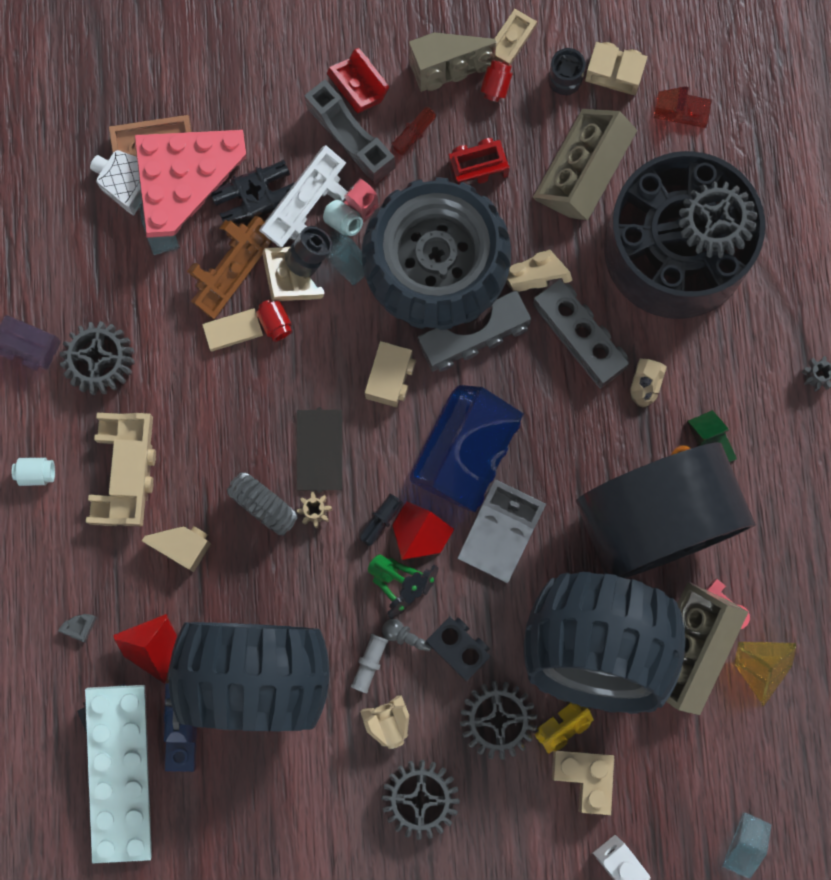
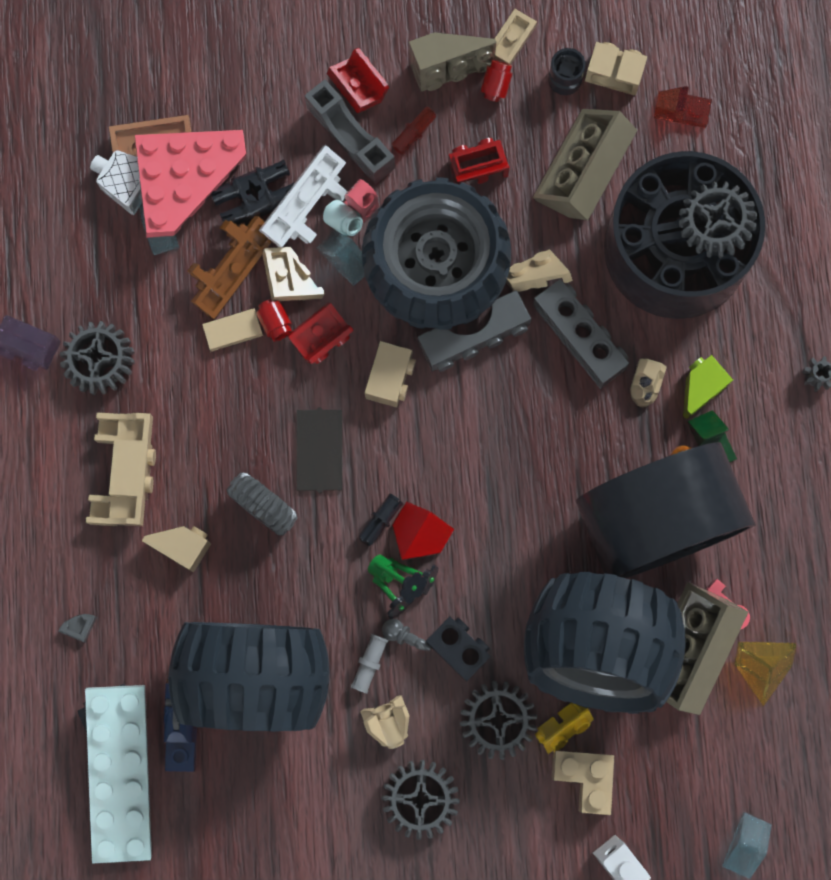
(33, 471): light aqua brick -> none
(149, 645): red slope -> none
(308, 251): black wheel -> none
(314, 502): tan gear -> none
(320, 334): none -> red bracket
(466, 446): clear blue windscreen -> none
(501, 531): flat silver slope -> none
(703, 384): none -> lime slope

